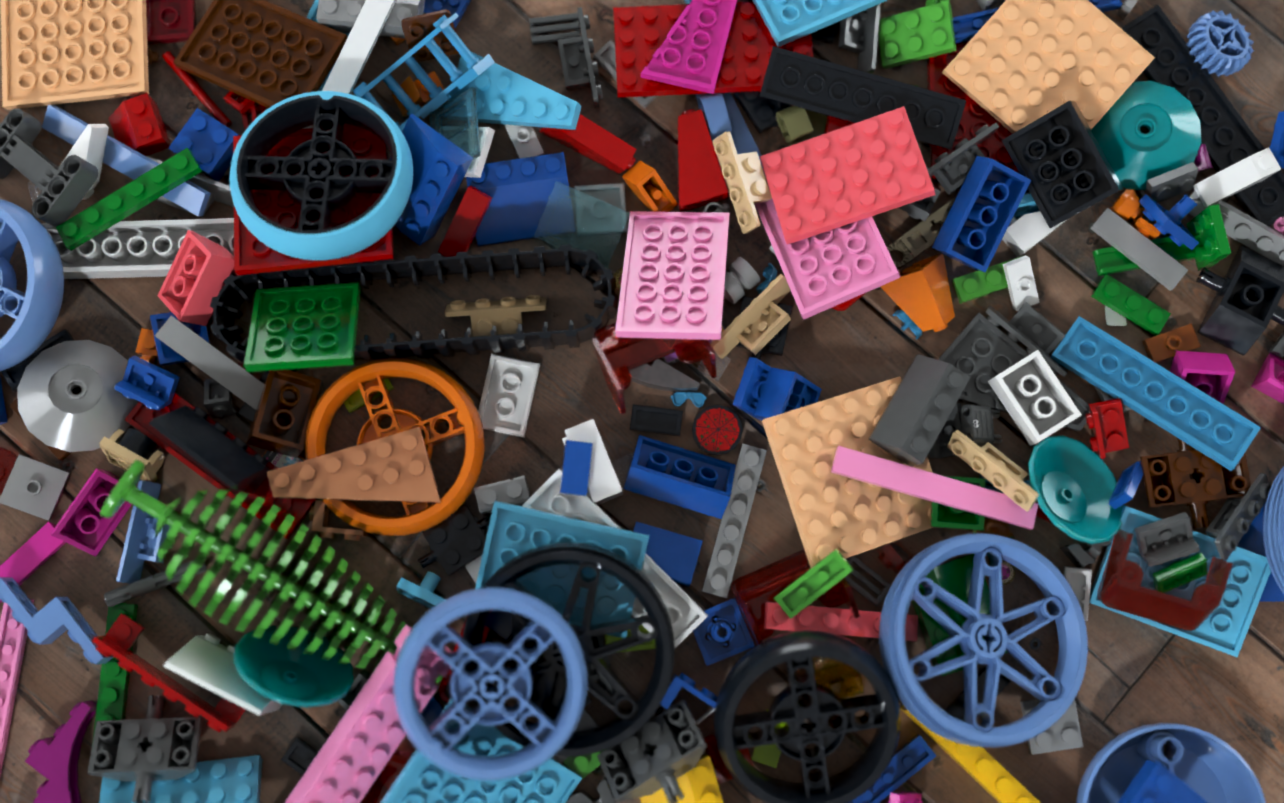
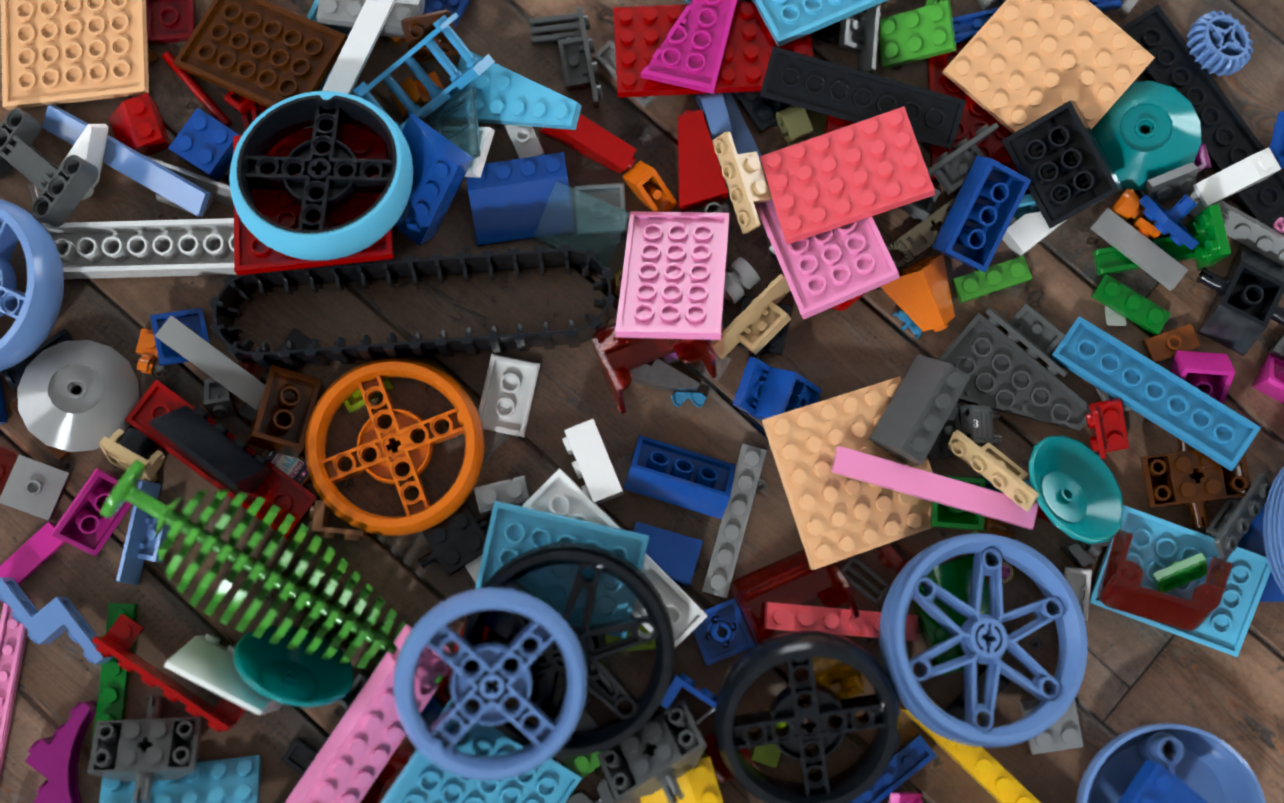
(128, 199): green plate -> none
(146, 585): dark grey axle -> none
(148, 384): blue bracket -> none
(196, 278): coral slope -> none
(303, 327): green plate -> none
(372, 471): nougat wing -> none
(421, 594): medium azure tile -> none
(465, 222): red tile -> none
(504, 313): tan bracket -> none
(576, 468): blue tile -> none
(656, 420): black tile -> none
(717, 430): tile -> none
(770, 274): dark azure piece -> none
(813, 583): bright green plate -> none
(1021, 282): white plate -> none
(1034, 398): white brick -> none
(1126, 485): blue tile -> none
(1166, 539): dark grey bracket -> none

